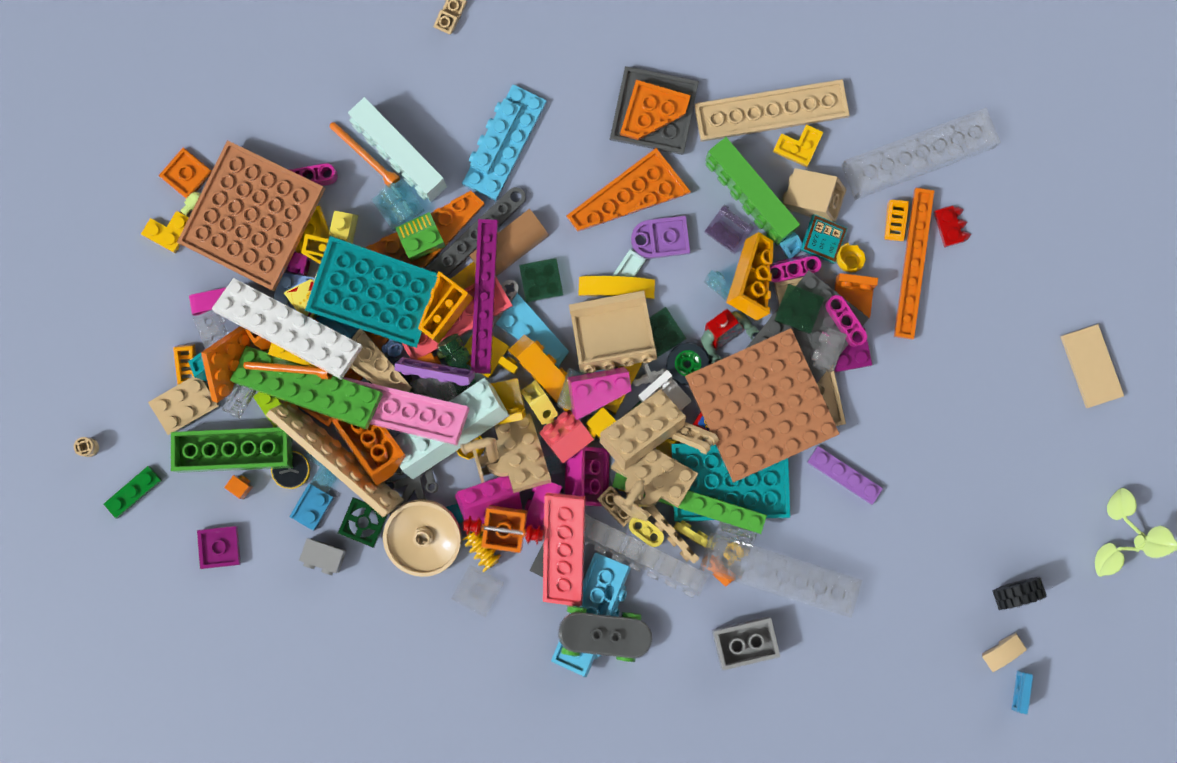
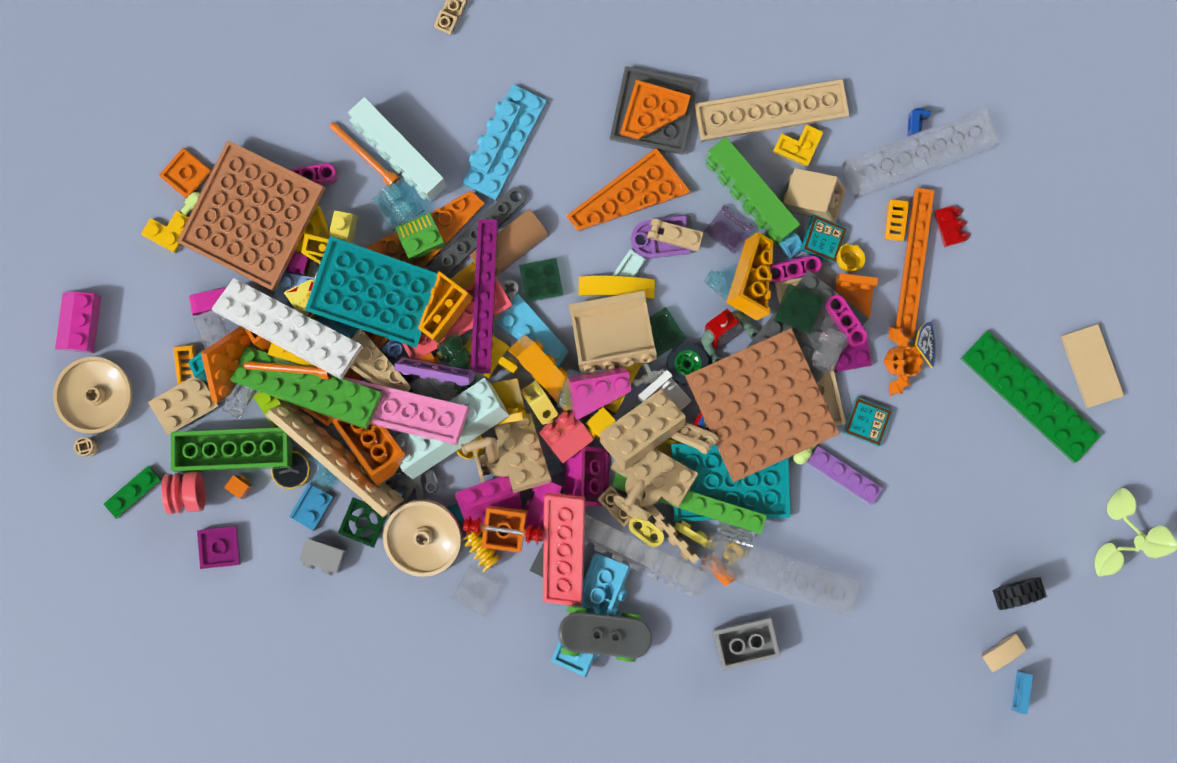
(78, 322): none -> dark pink slope
(92, 395): none -> tan dish
(183, 492): none -> coral wheel
(675, 235): none -> tan plate
(804, 456): none -> yellowish green cylinder
(867, 421): none -> tile
(901, 361): none -> orange helmet
(915, 120): none -> blue bracket
(926, 343): none -> shield
(1030, 397): none -> green plate

